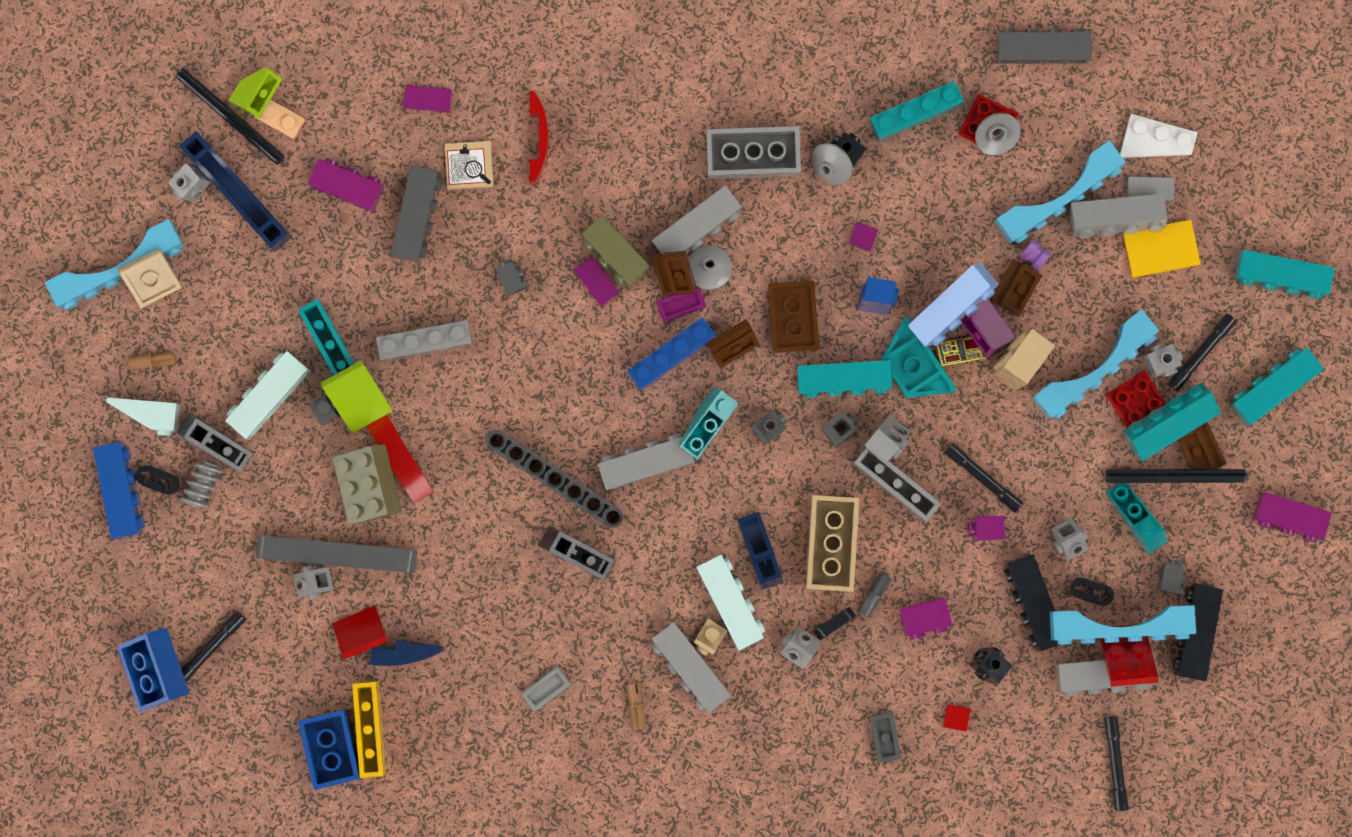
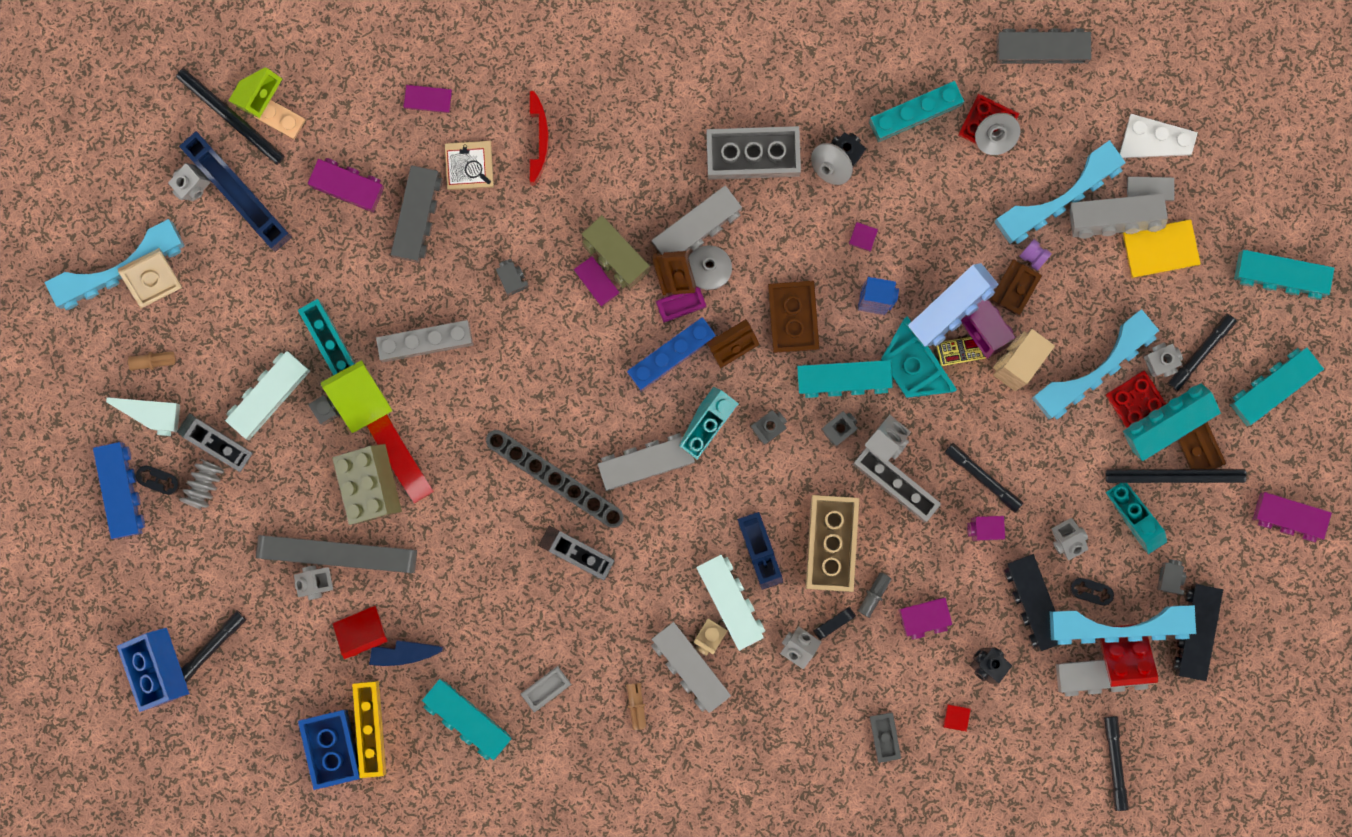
(467, 719): none -> teal brick

